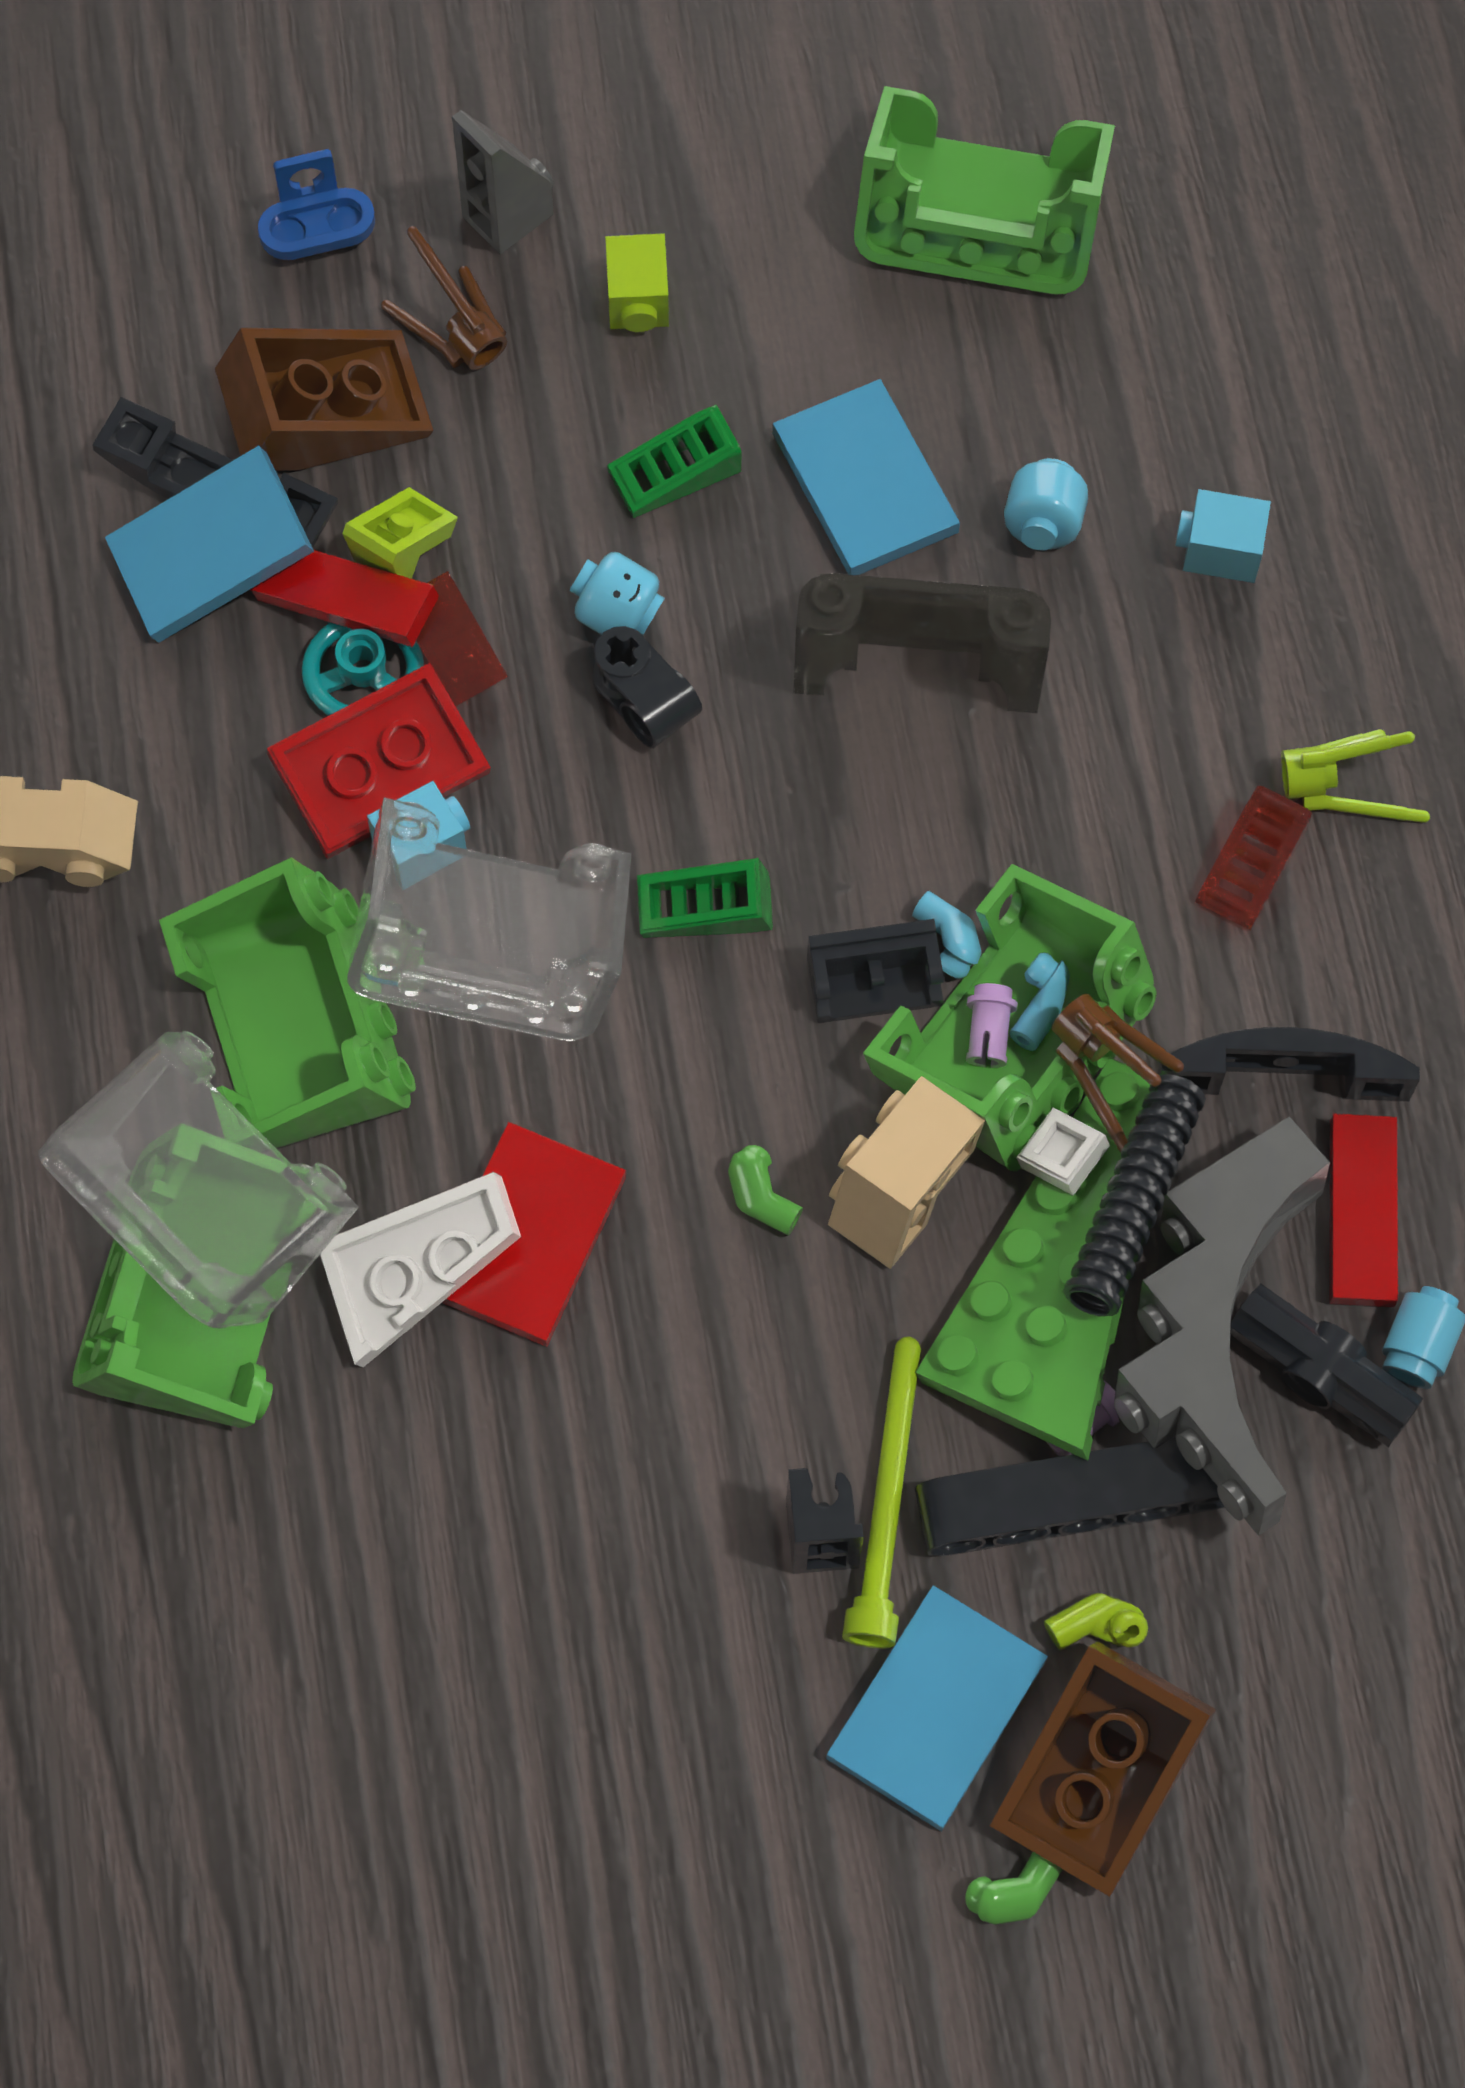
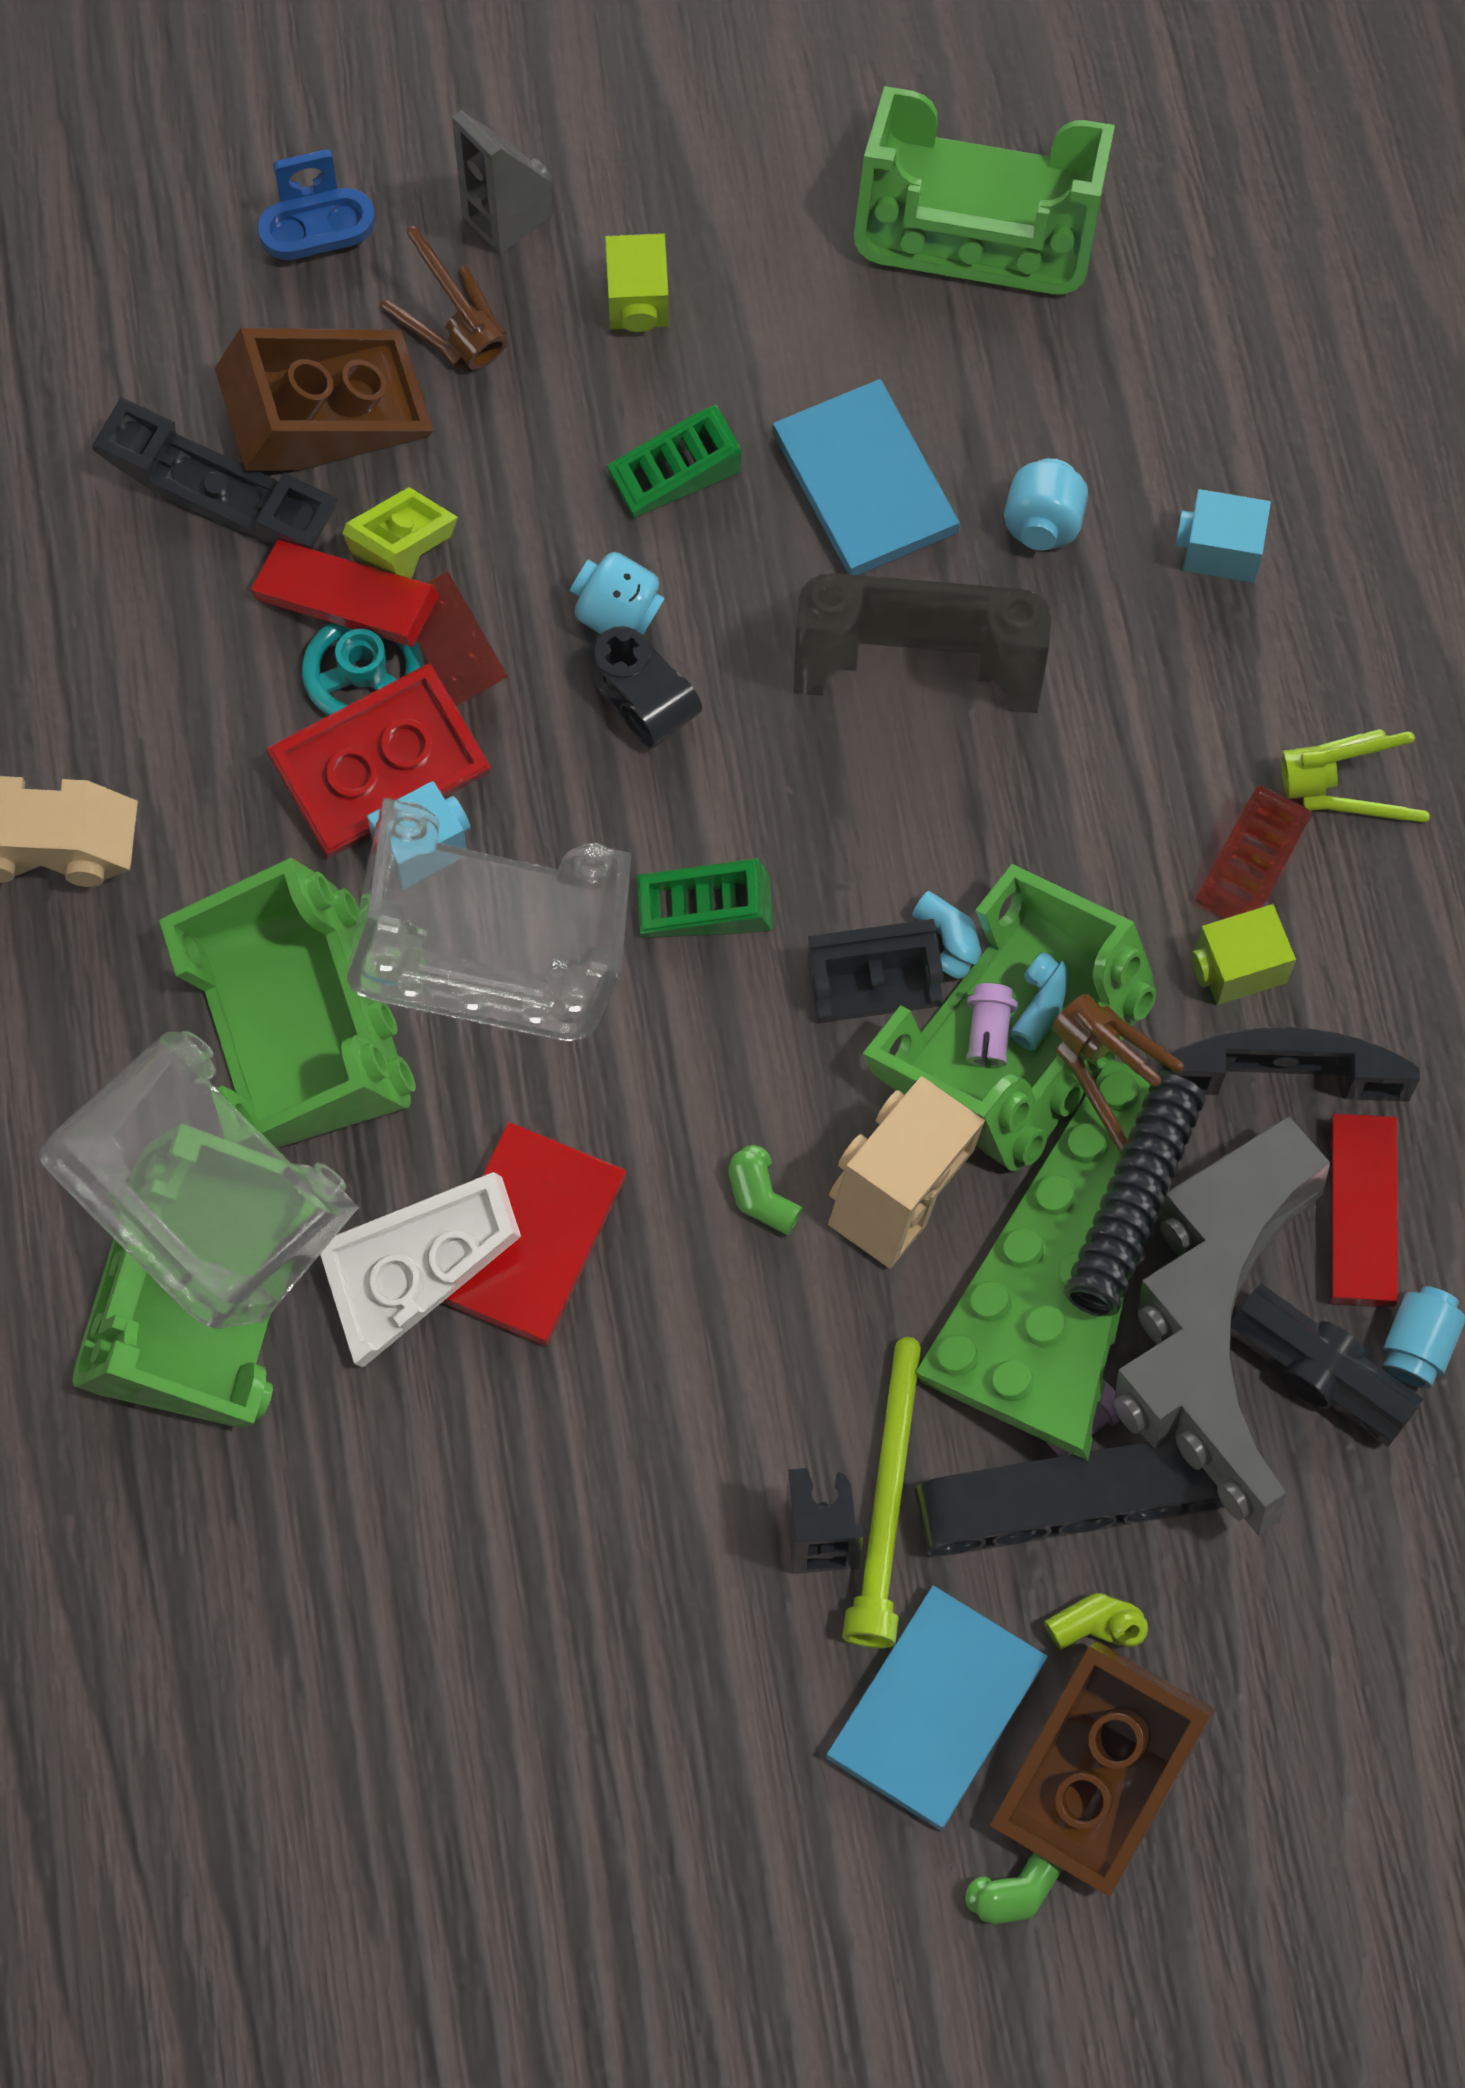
(209, 544): dark azure tile -> none
(1063, 1151): white tile -> none
(1243, 955): none -> lime brick

